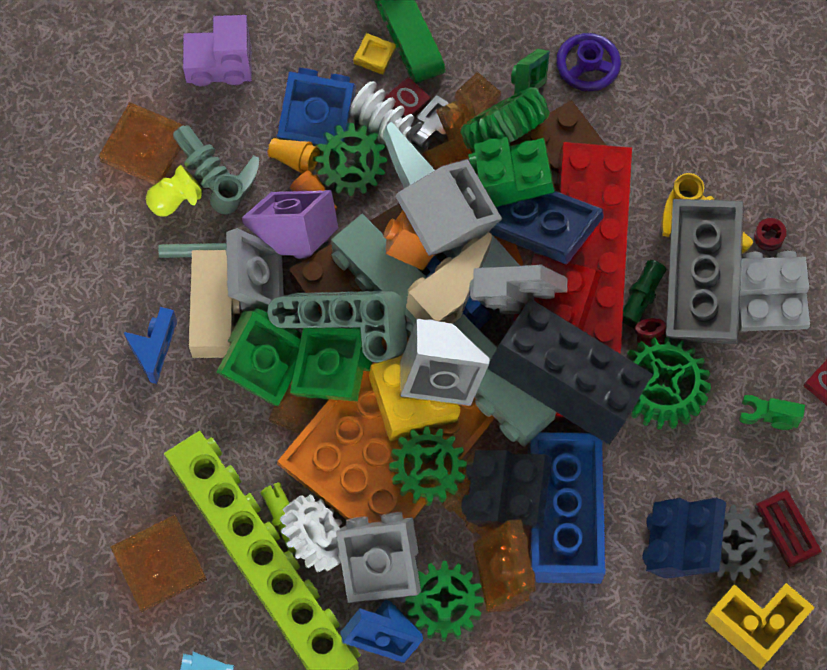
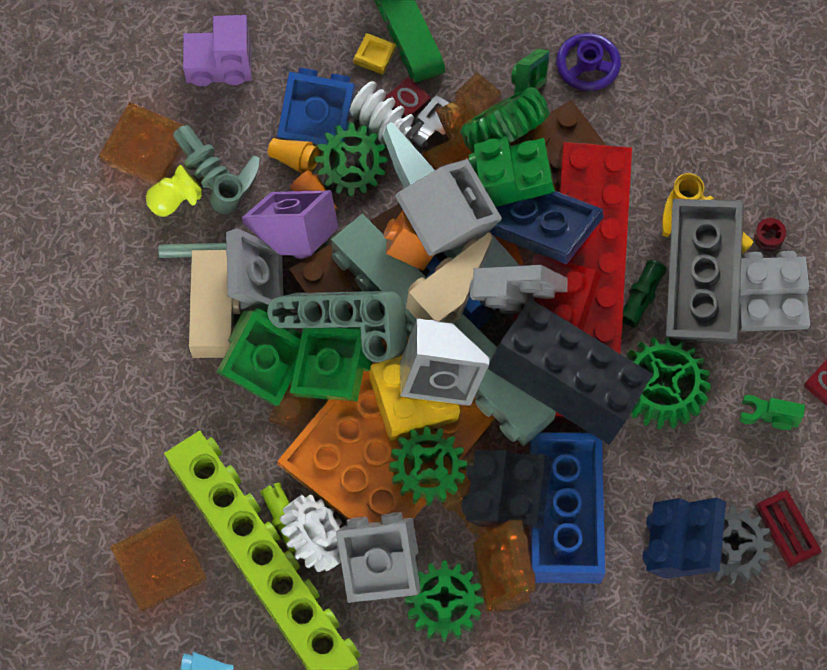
(153, 350): blue slope -> none
(383, 632): blue slope -> none
(649, 329): dark red bush -> none
(758, 630): yellow brick -> none

